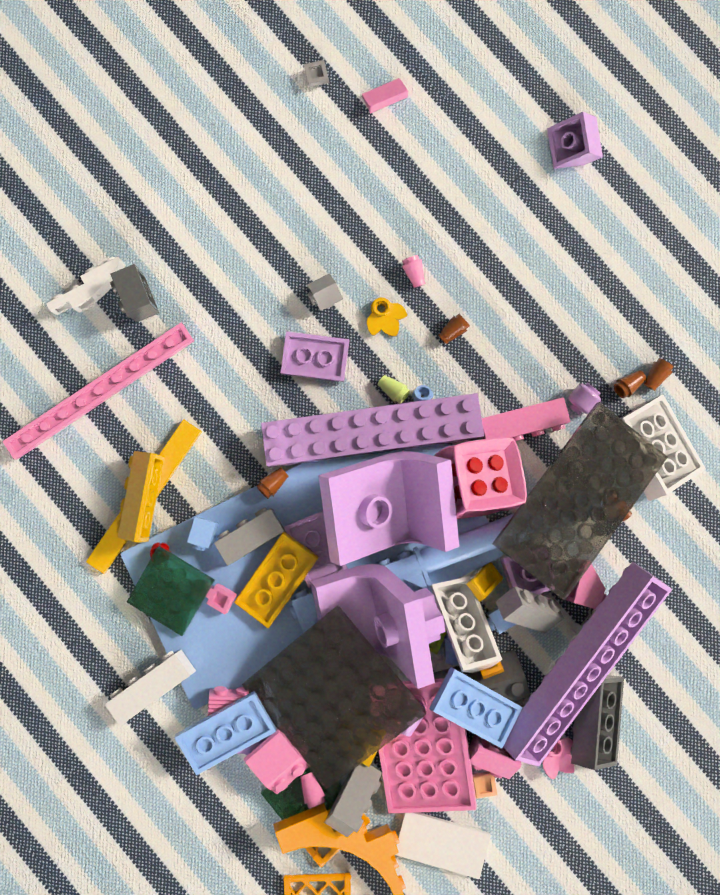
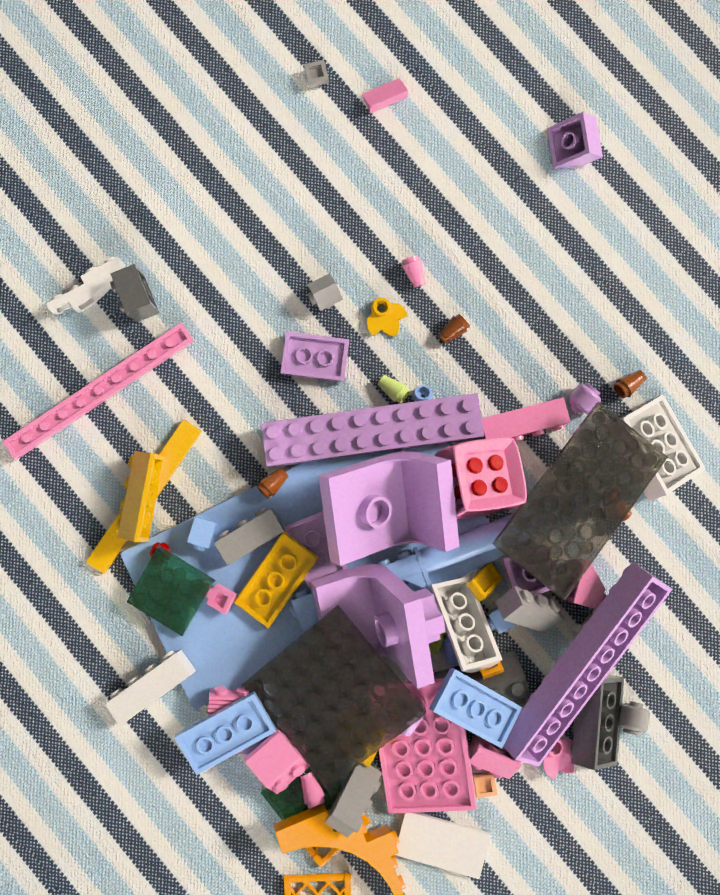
(634, 718): none -> light grey head
(658, 374): dark orange cone -> none

